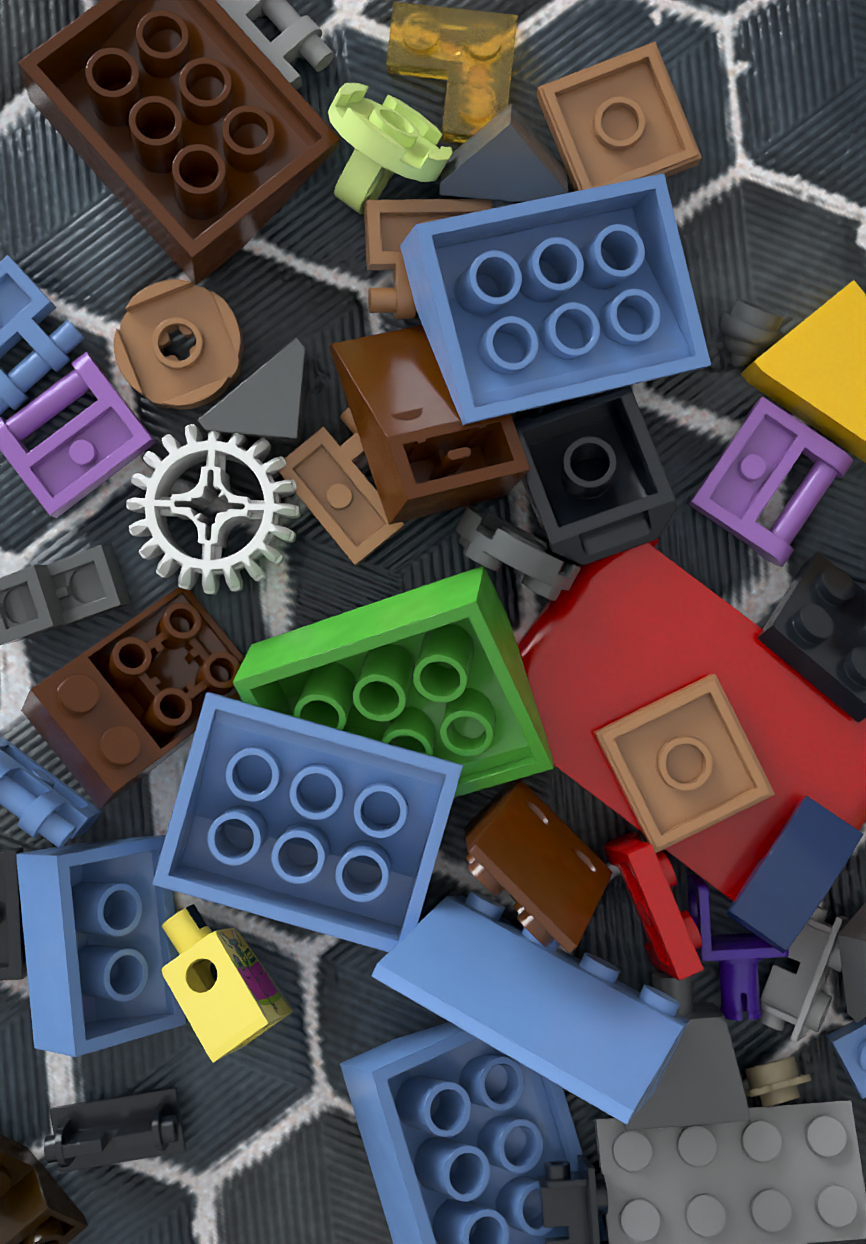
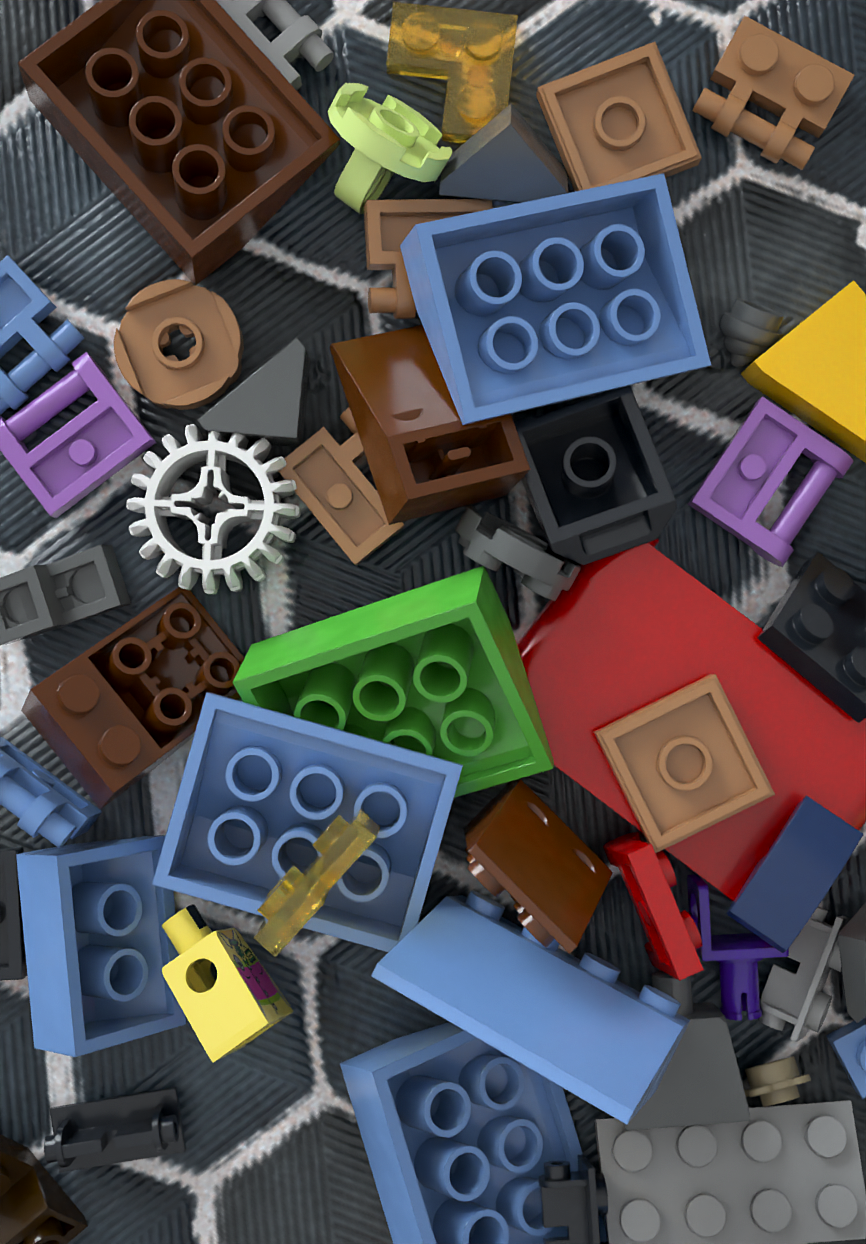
(301, 894): none -> clear yellow plate
(780, 79): none -> medium nougat plate

